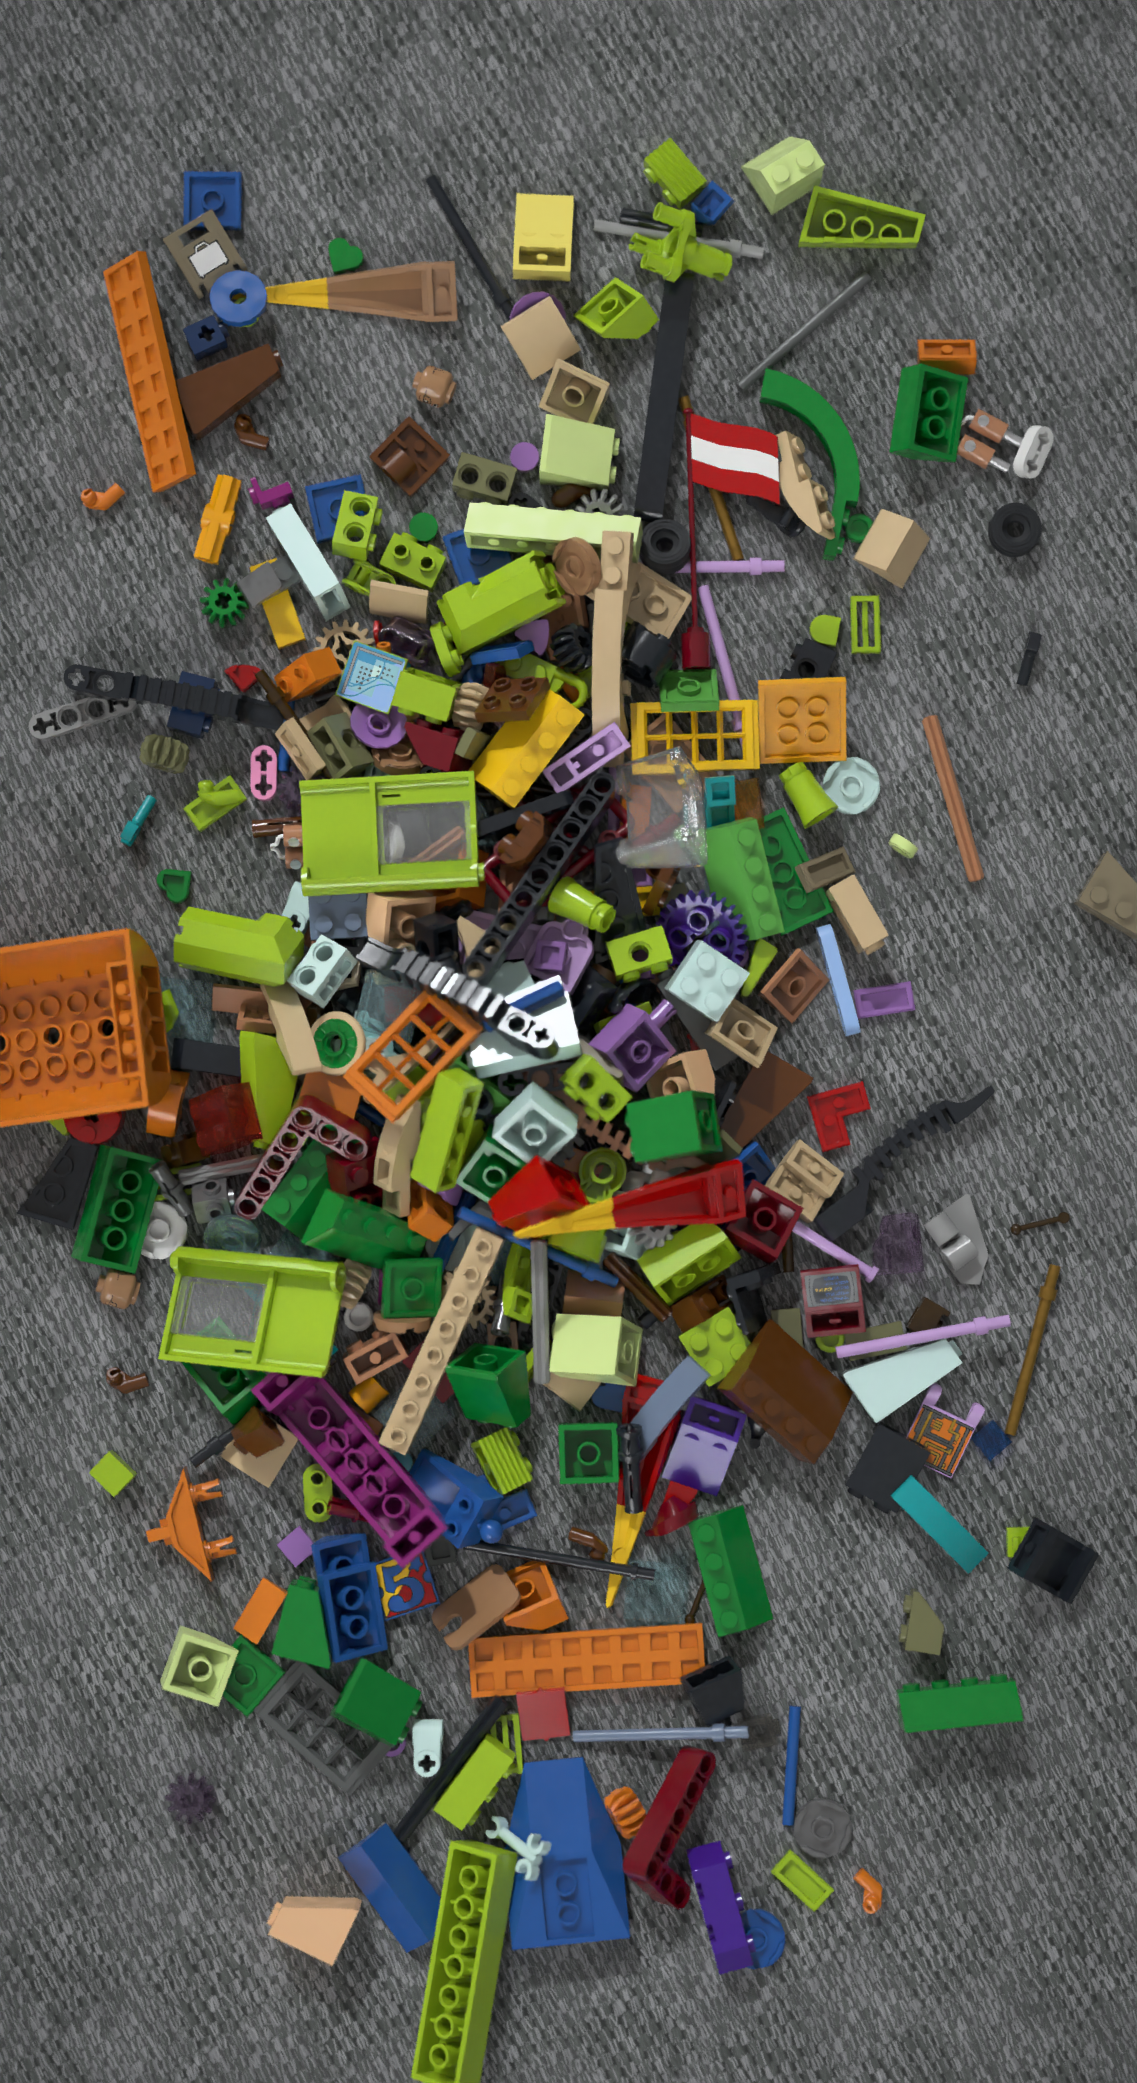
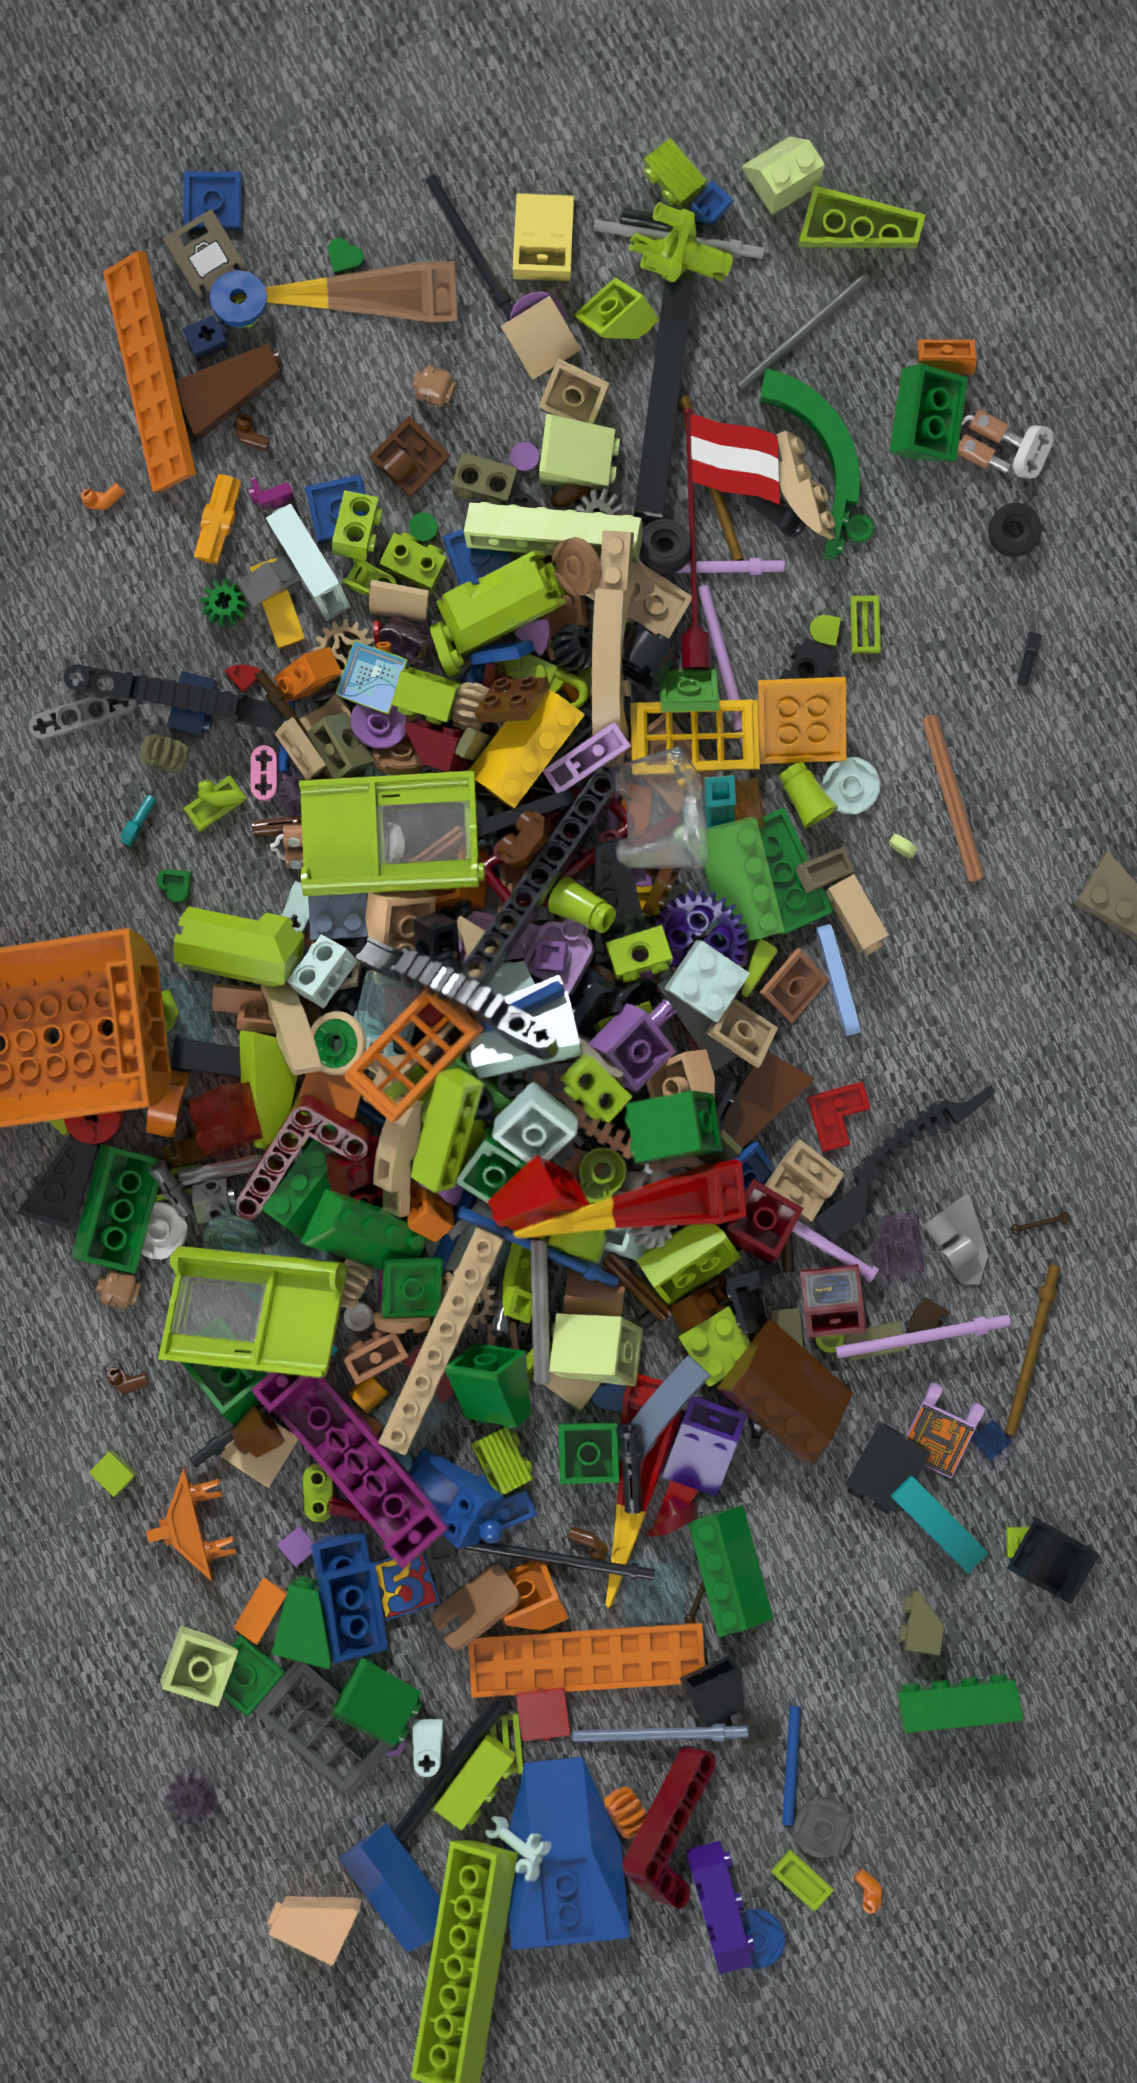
(884, 1000): medium lavender tile -> none
(892, 547): tan slope -> none
(897, 1378): light aqua slope -> none

